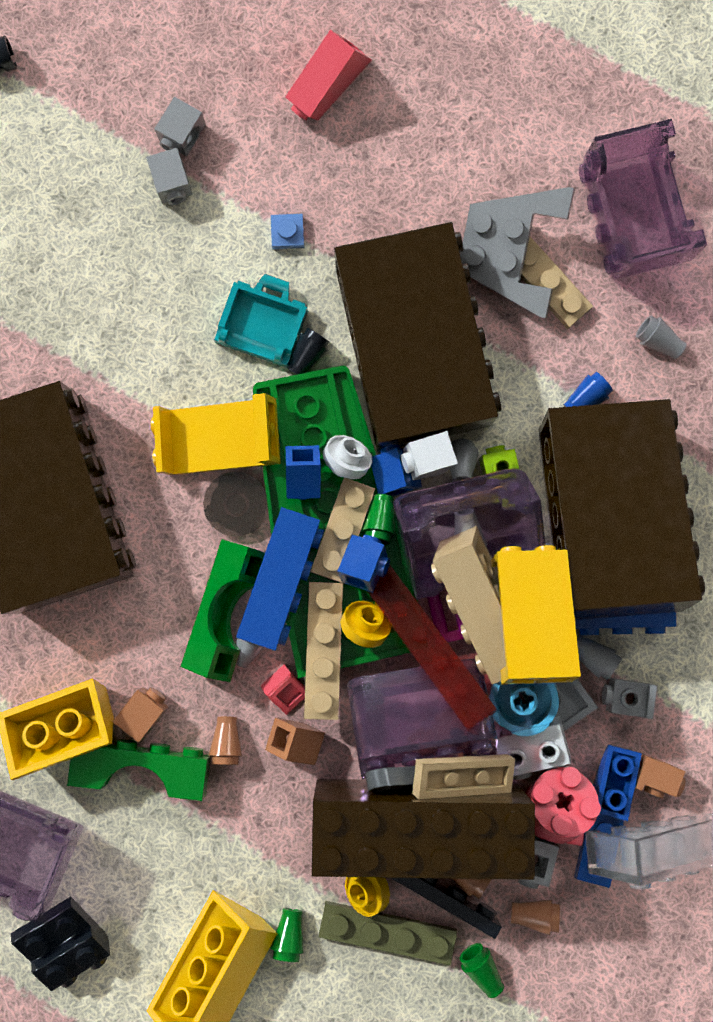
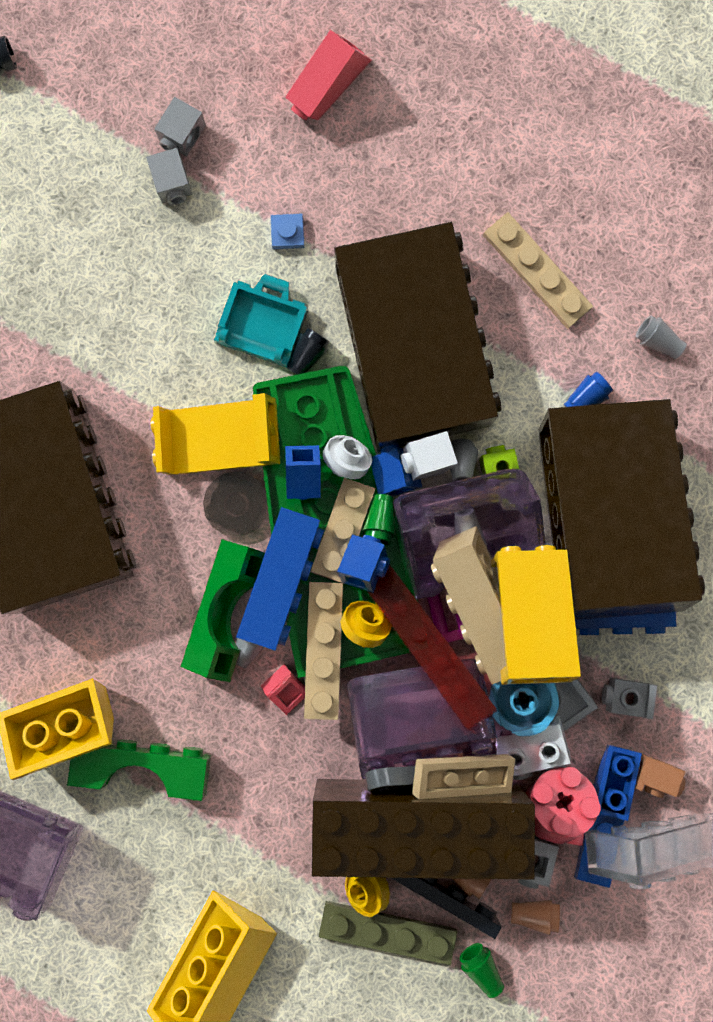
(62, 944): black plate -> none
(141, 713): nougat brick -> none
(225, 743): nougat cone -> none
(289, 938): green cone -> none
(300, 745): nougat brick -> none
(498, 242): light grey wing -> none
(597, 657): light grey cone -> none
(638, 201): clear purple windscreen -> none

